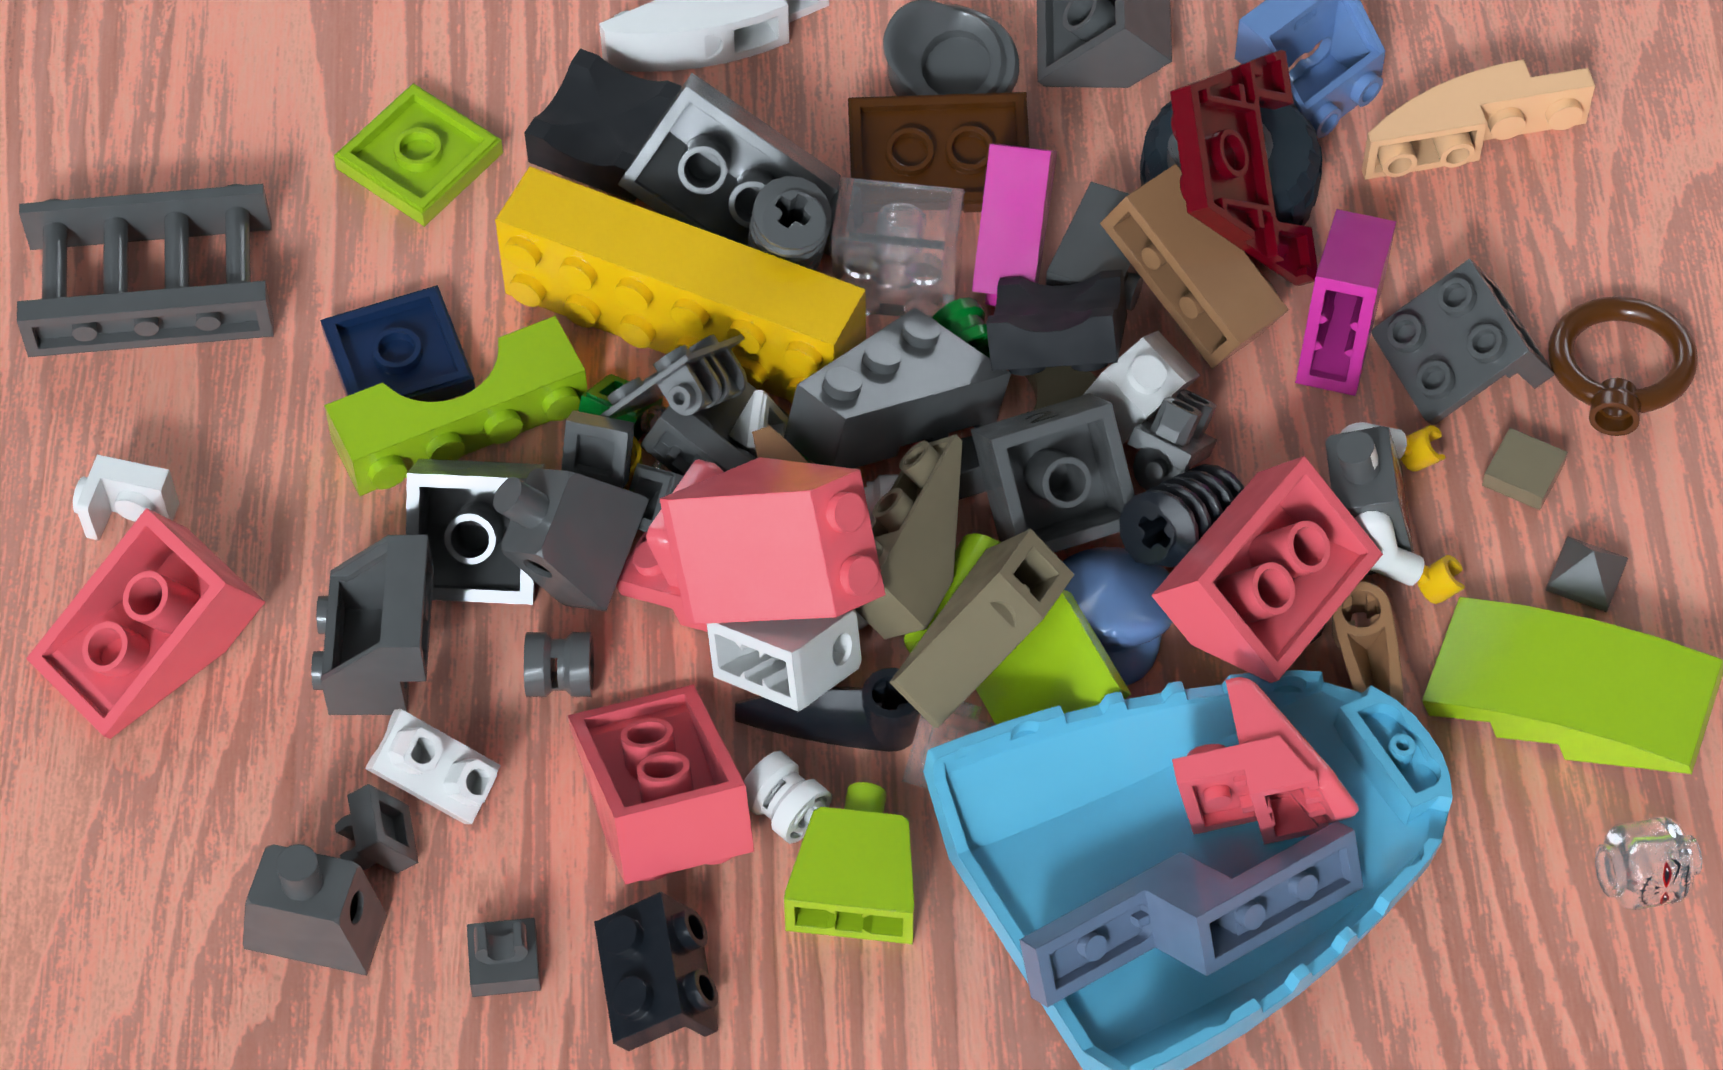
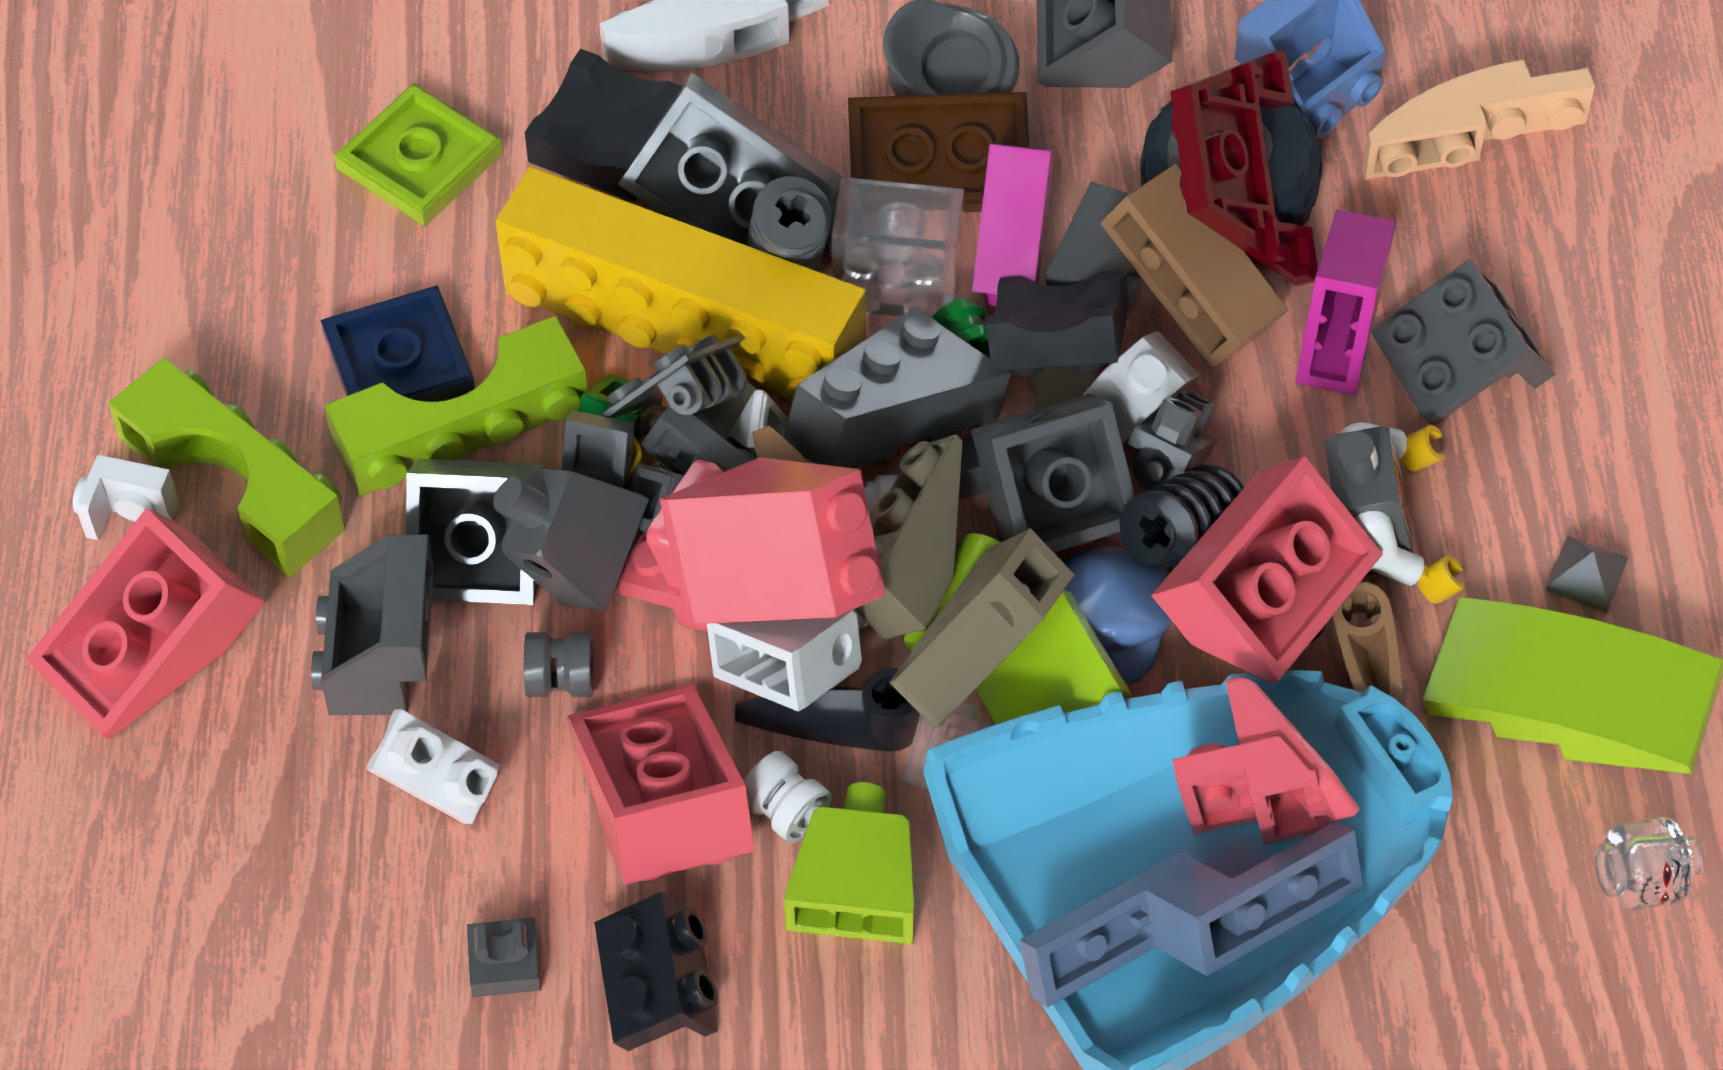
(151, 316): dark grey fence -> none
(178, 422): none -> lime arch
(313, 910): dark grey torso -> none
(380, 830): dark grey tile -> none
(1524, 468): dark tan tile -> none
(1616, 401): reddish brown piece -> none

